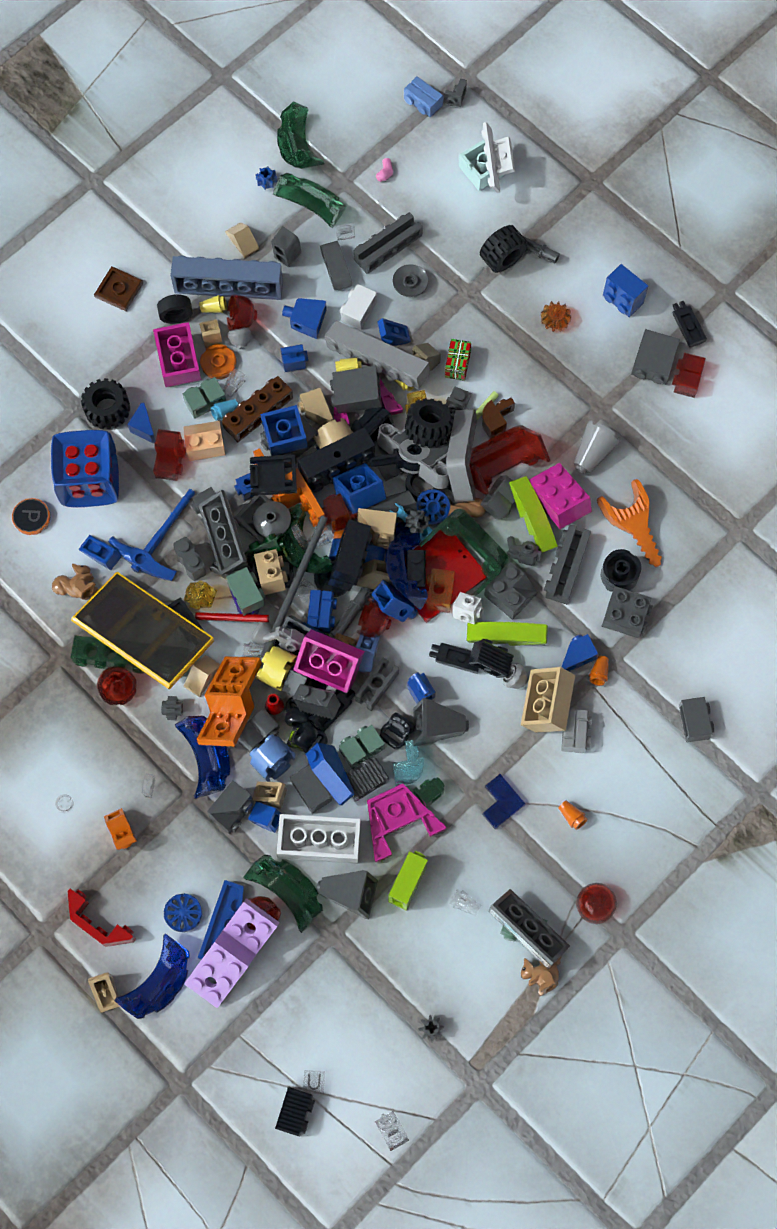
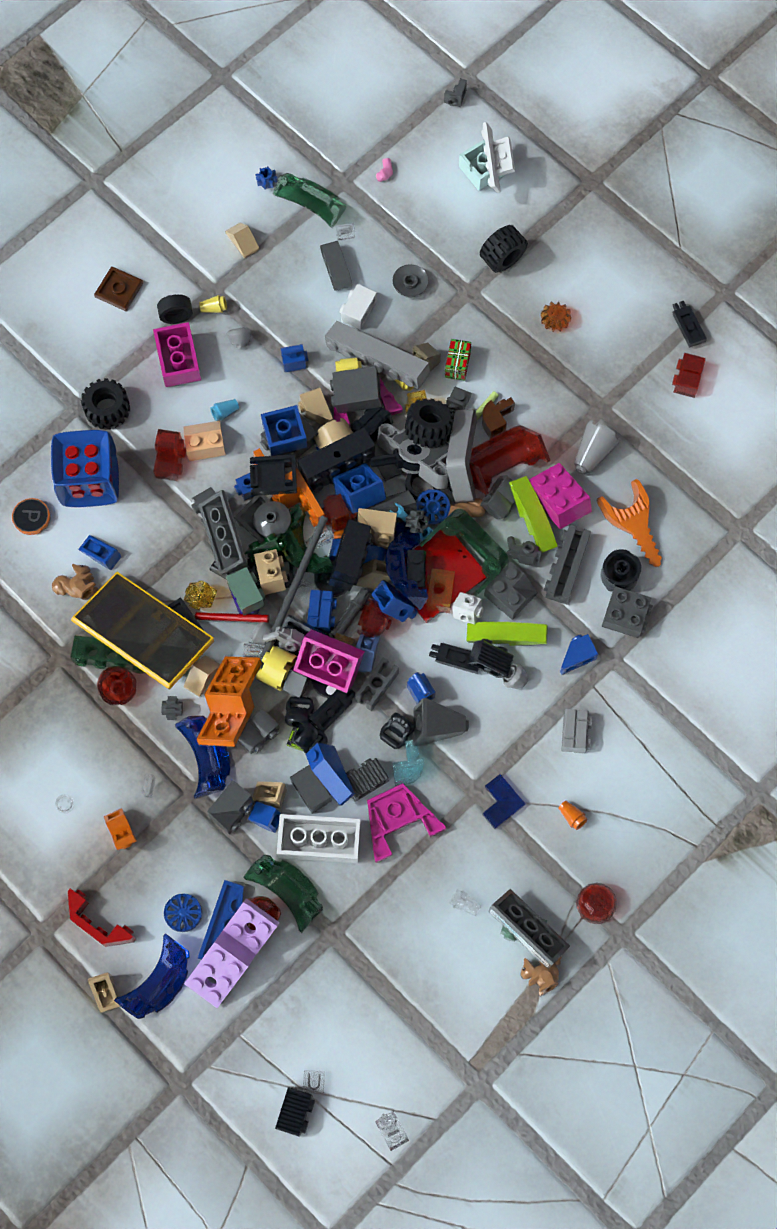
(141, 425): blue slope -> none
(141, 559): blue piece -> none
(189, 558): dark grey brick -> none
(203, 397): sand green piece -> none
(210, 333): tan slope -> none
(218, 361): orange tile -> none
(226, 277): sand blue brick -> none
(234, 382): clear cone -> none
(241, 312): clear red cylinder -> none
(247, 414): reddish brown brick -> none
(272, 758): medium blue brick -> none
(274, 708): red cone -> none
(286, 246): dark grey piece -> none
(292, 138): clear green windscreen -> none
(300, 537): clear tile -> none
(306, 316): blue torso -> none
(316, 701): dark grey brick -> none
(350, 890): dark grey slope -> none
(362, 746): sand green piece -> none
(387, 242): dark grey brick -> none
(393, 332): blue slope -> none
(408, 880): lime brick -> none
(423, 97): medium blue brick -> none
(427, 1032): dark grey gear -> none
(429, 791): clear green brick -> none
(542, 251): dark grey axle -> none
(548, 700): tan brick -> none
(599, 672): orange cone -> none
(625, 290): blue brick -> none
(655, 357): dark grey brick -> none
(696, 719): dark grey brick -> none

